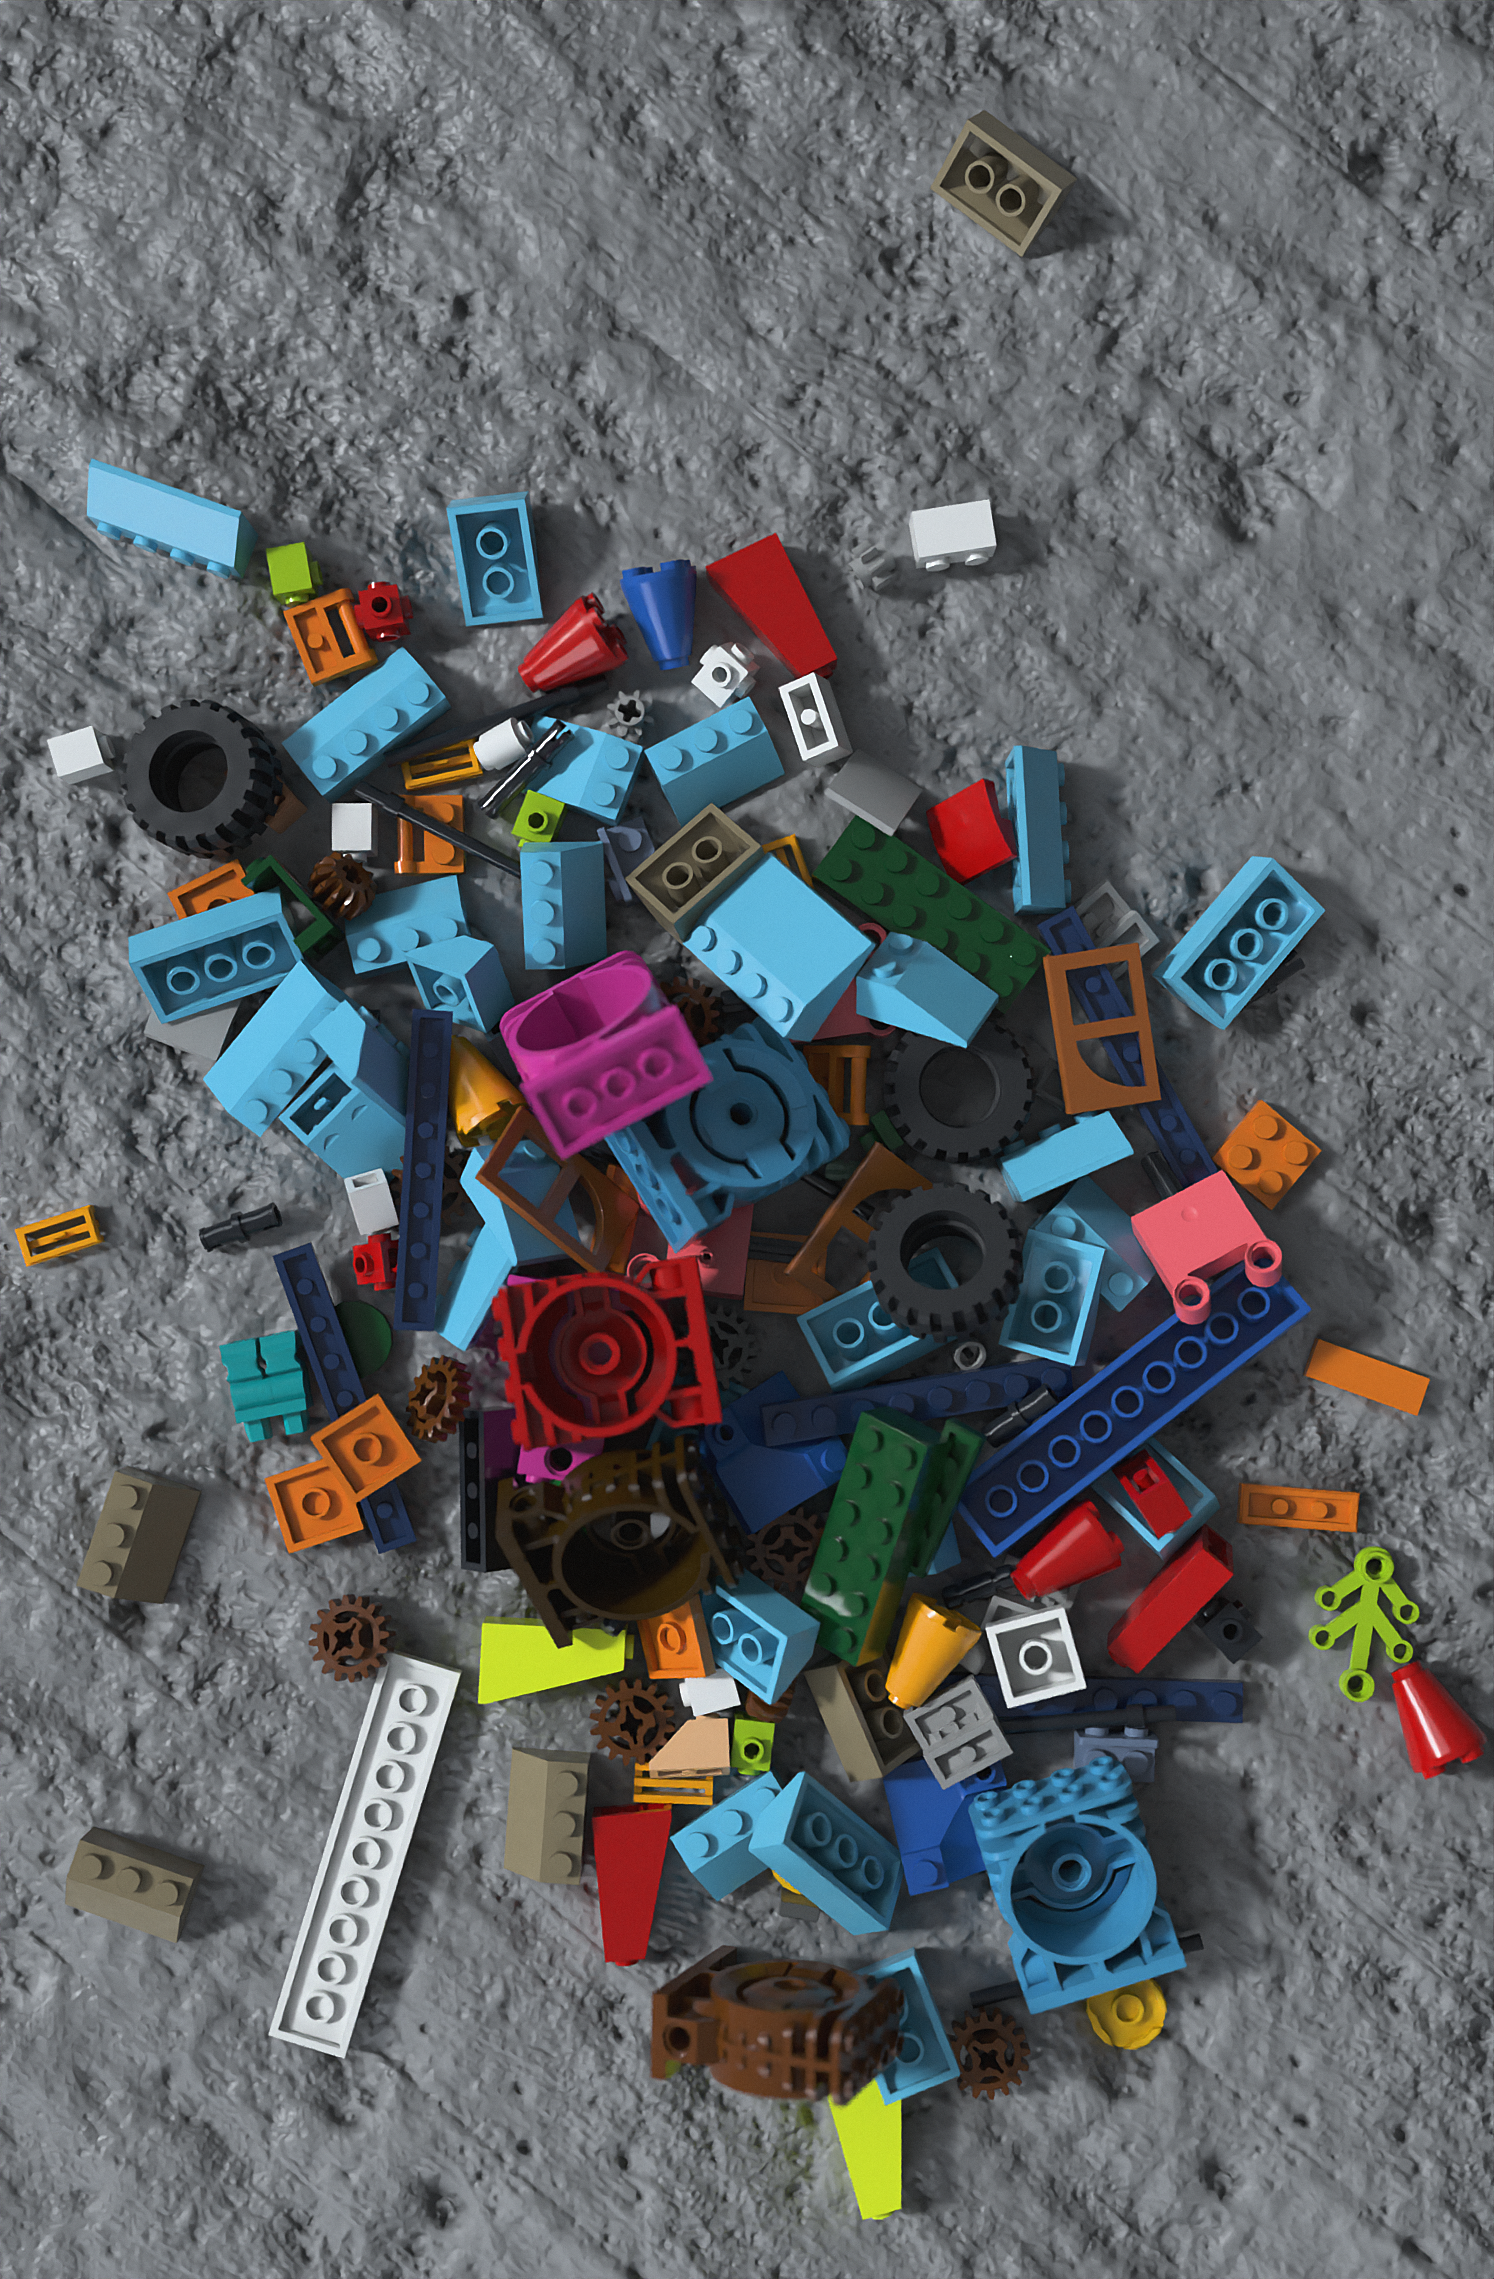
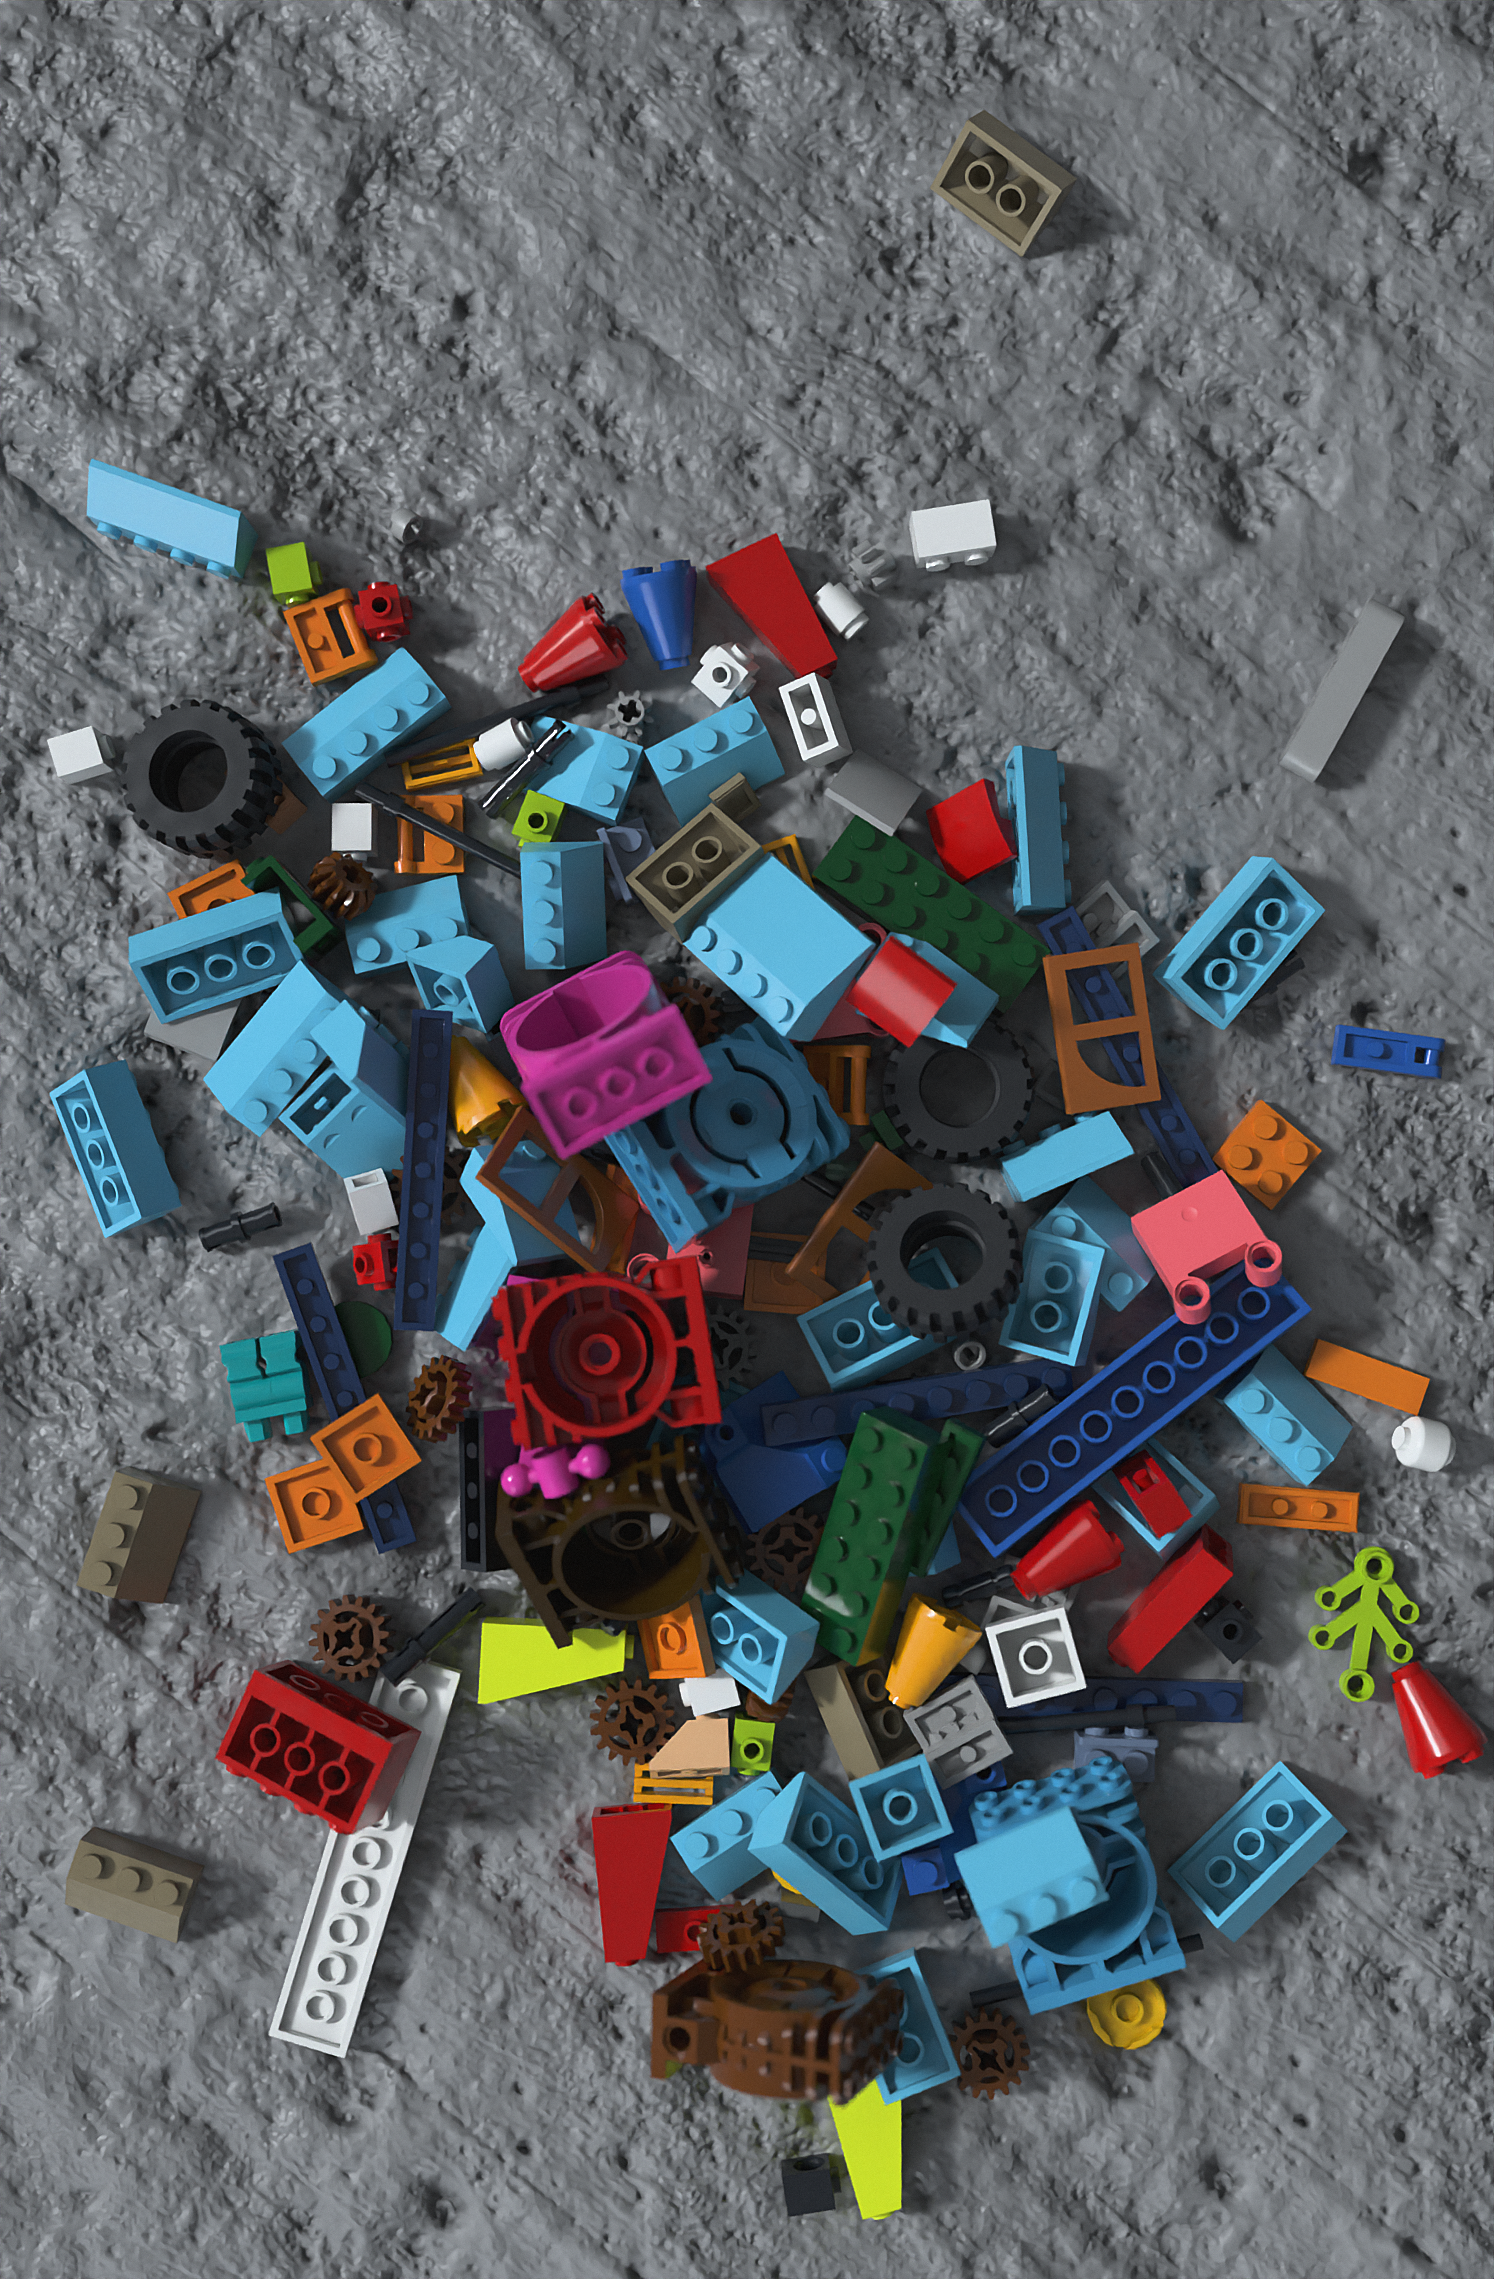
(91, 1225): light orange tile -> none
(115, 1147): none -> medium azure slope
(317, 1746): none -> red brick
(405, 525): none -> light grey hinge
(432, 1637): none -> black pin
(496, 558): medium azure slope -> none
(547, 1814): dark tan slope -> none
(556, 1470): none -> dark pink piece
(679, 1927): none -> red plate
(735, 798): none -> dark tan tile
(741, 1935): none -> reddish brown gear
(809, 2184): none -> black brick
(840, 610): none -> white brick
(900, 991): none -> red slope
(900, 1807): none -> medium azure slope
(957, 1901): none -> black plate
(1030, 1876): none -> medium azure slope
(1256, 1851): none -> medium azure slope
(1285, 1415): none -> medium azure slope
(1341, 690): none -> light grey beam
(1386, 1051): none -> blue plate
(1424, 1444): none -> white head

